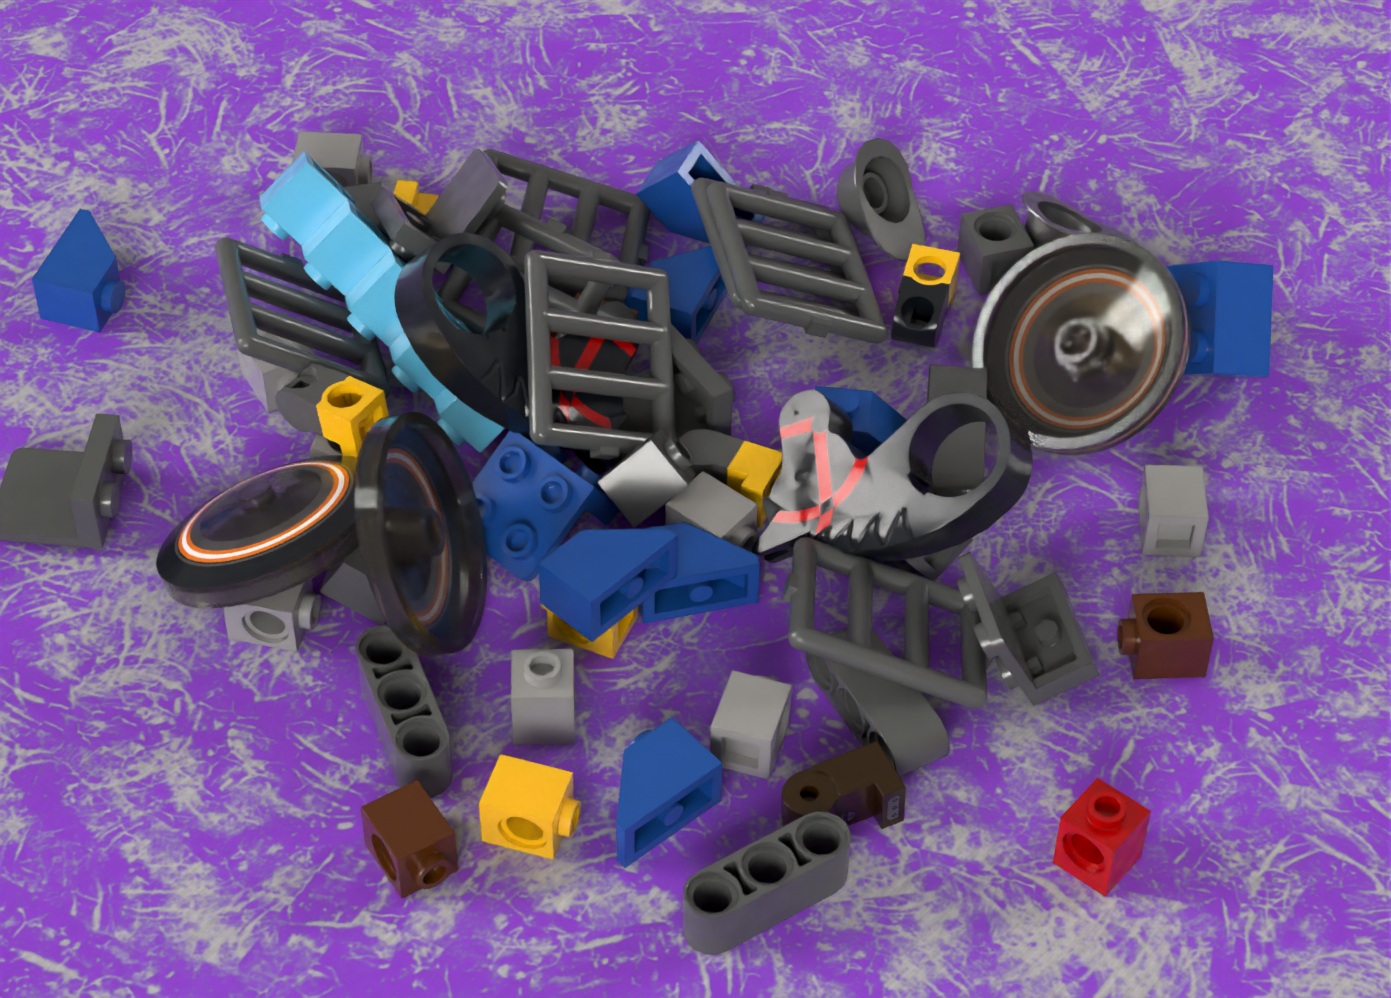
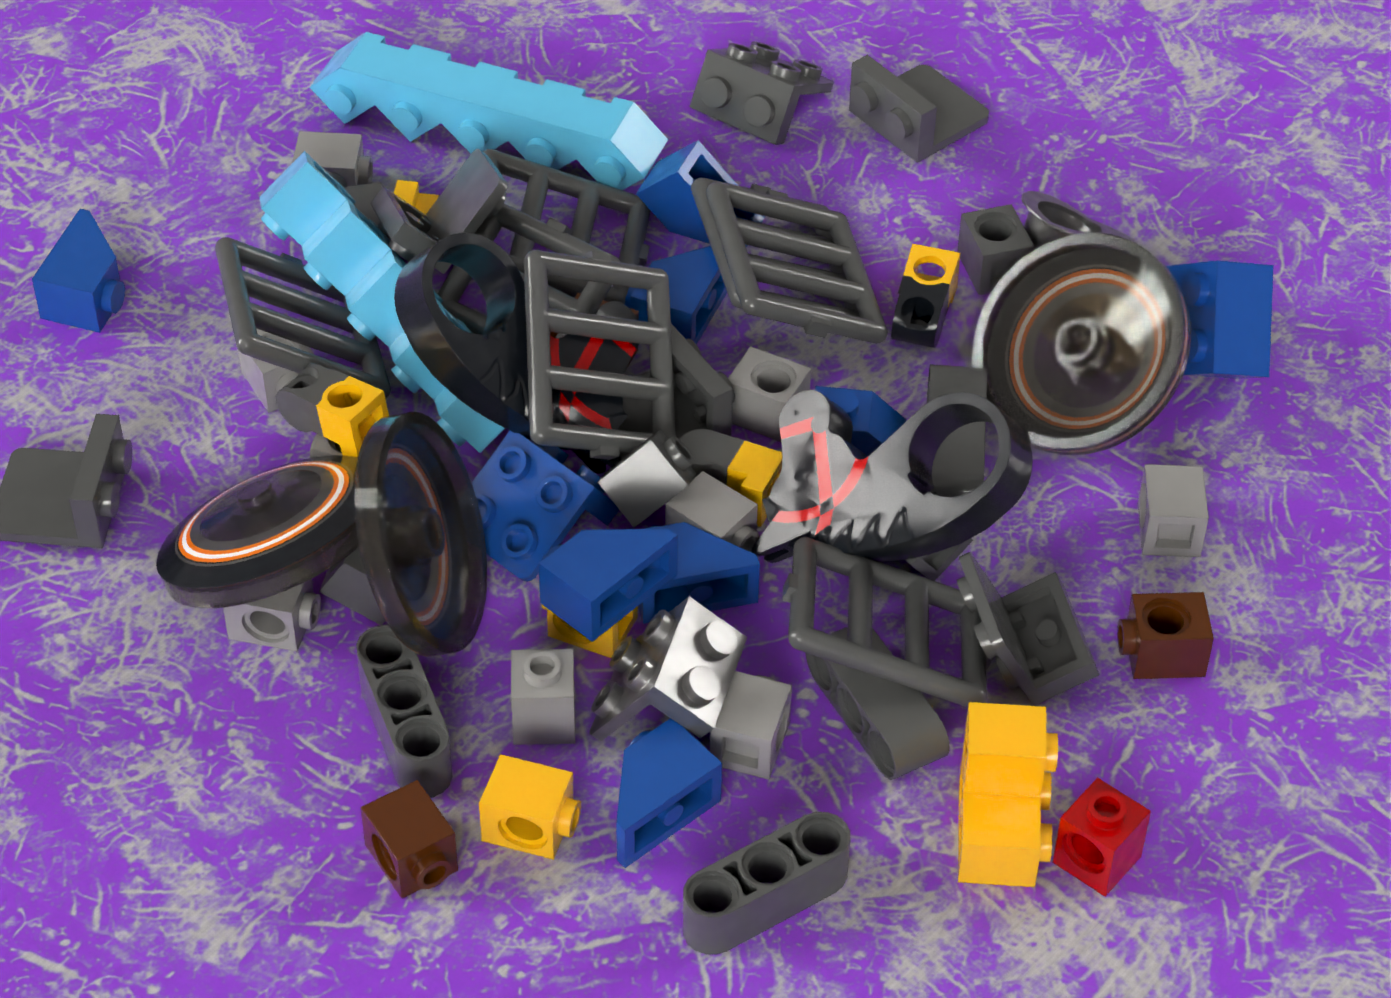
(490, 107): none -> medium azure brick
(676, 666): none -> flat silver bracket
(755, 88): none -> dark grey bracket
(762, 389): none -> light grey brick
(848, 786): dark brown leg -> none
(880, 198): dark grey piece -> none
(913, 110): none -> dark grey bracket
(1004, 793): none -> yellow brick

